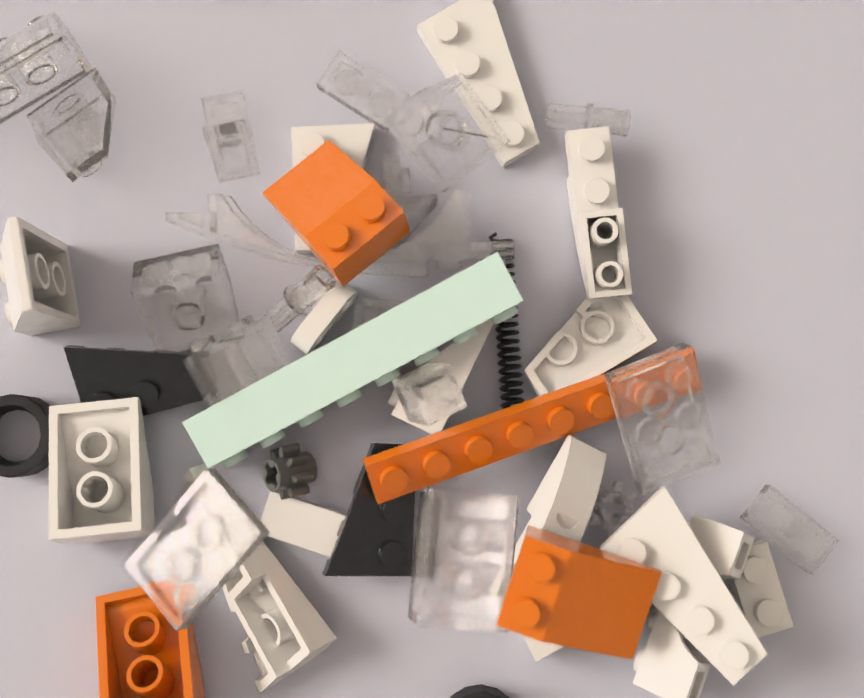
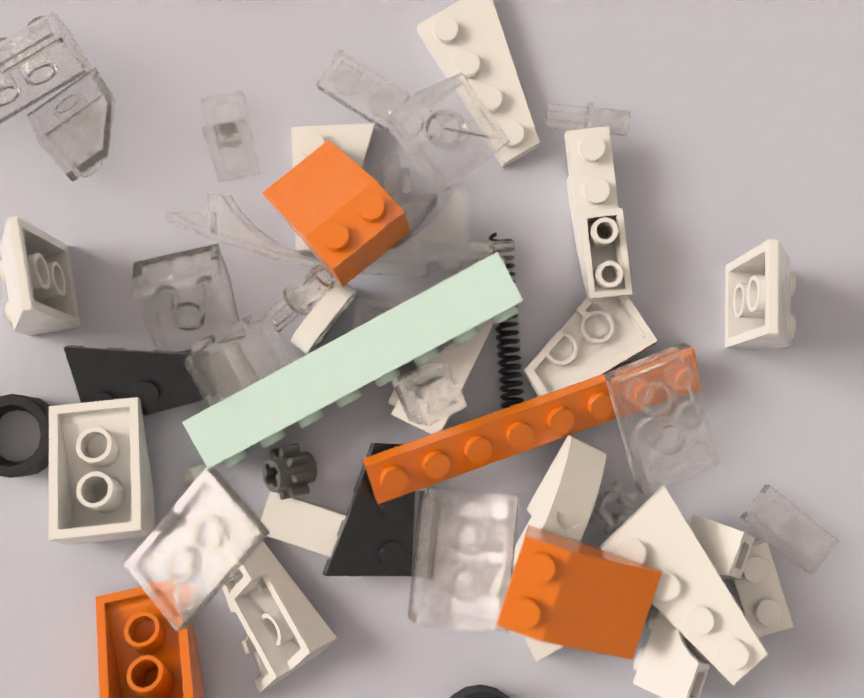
(760, 299): none -> white slope

